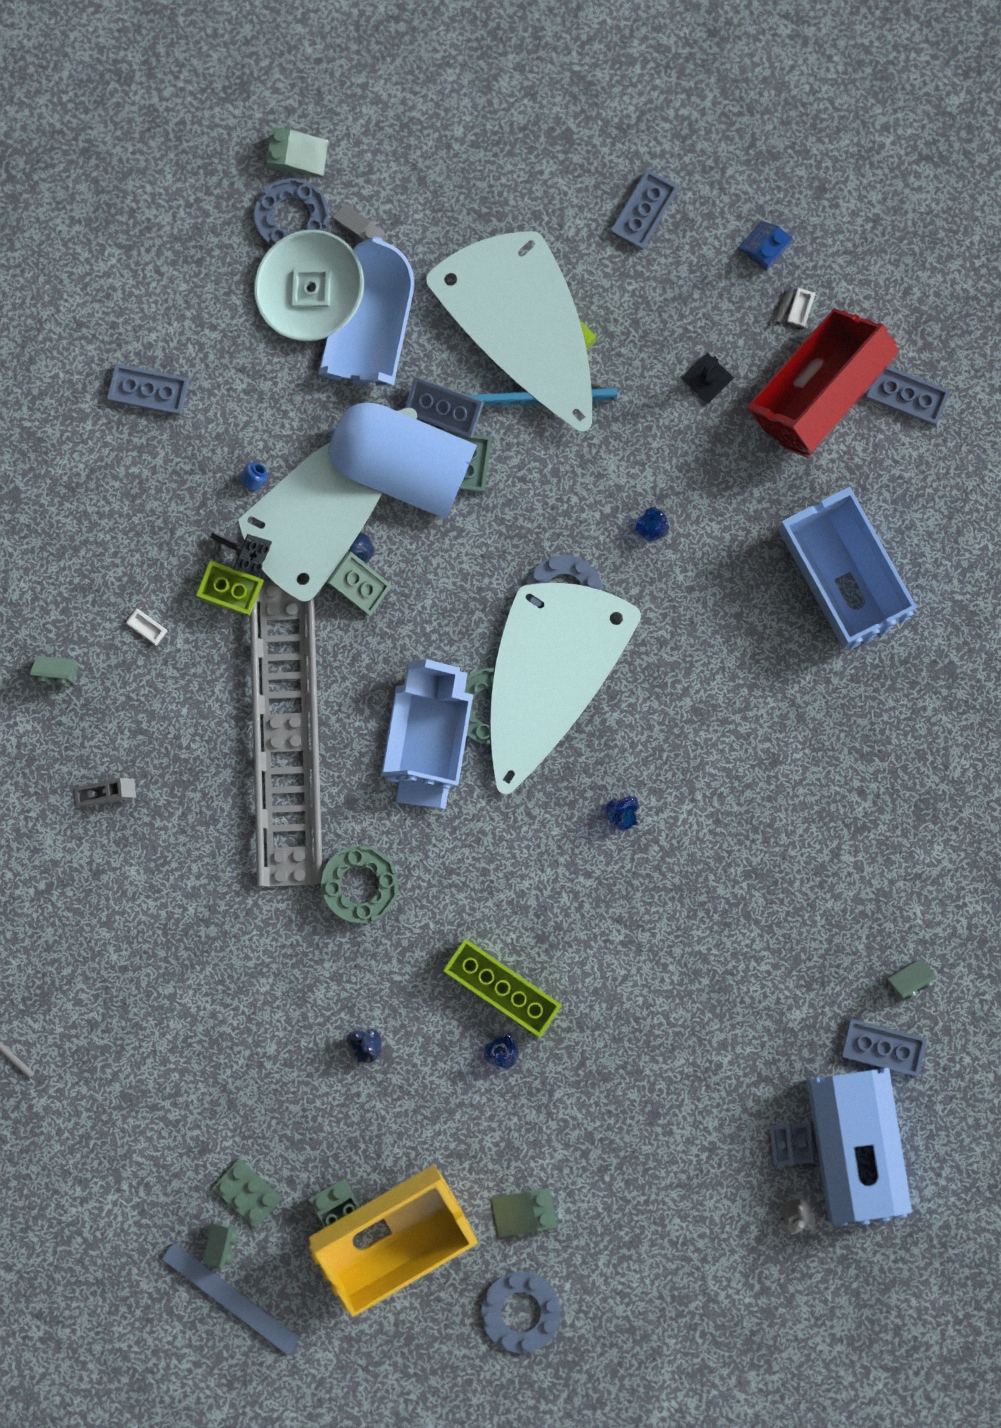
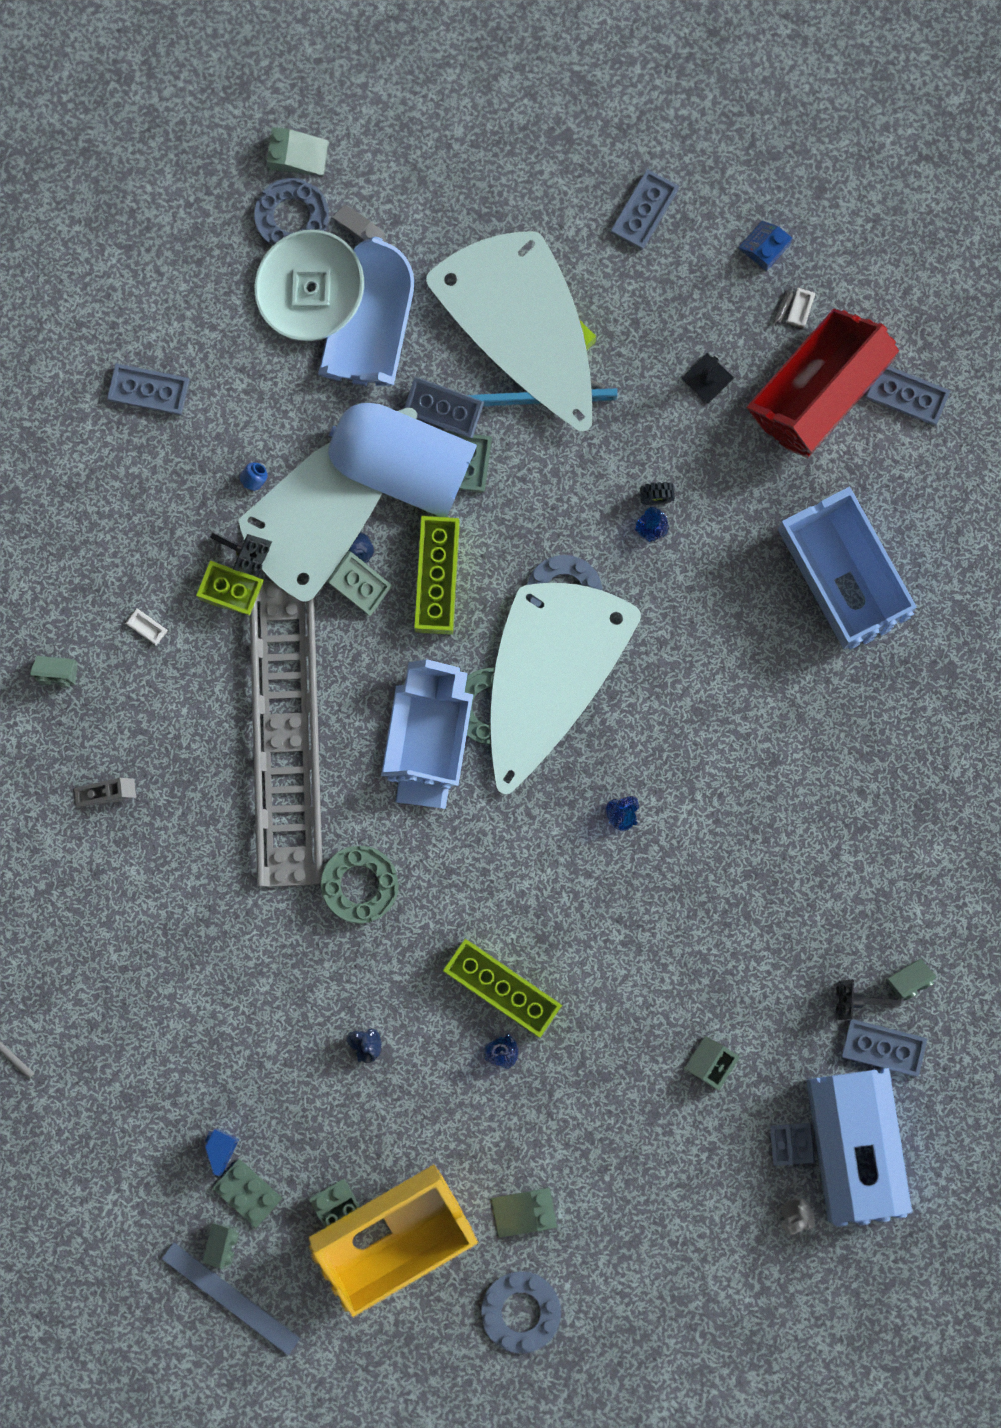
(220, 1149): none -> blue slope
(437, 575): none -> lime brick
(657, 493): none -> black bush
(712, 1063): none -> sand green slope
(849, 999): none -> black piece

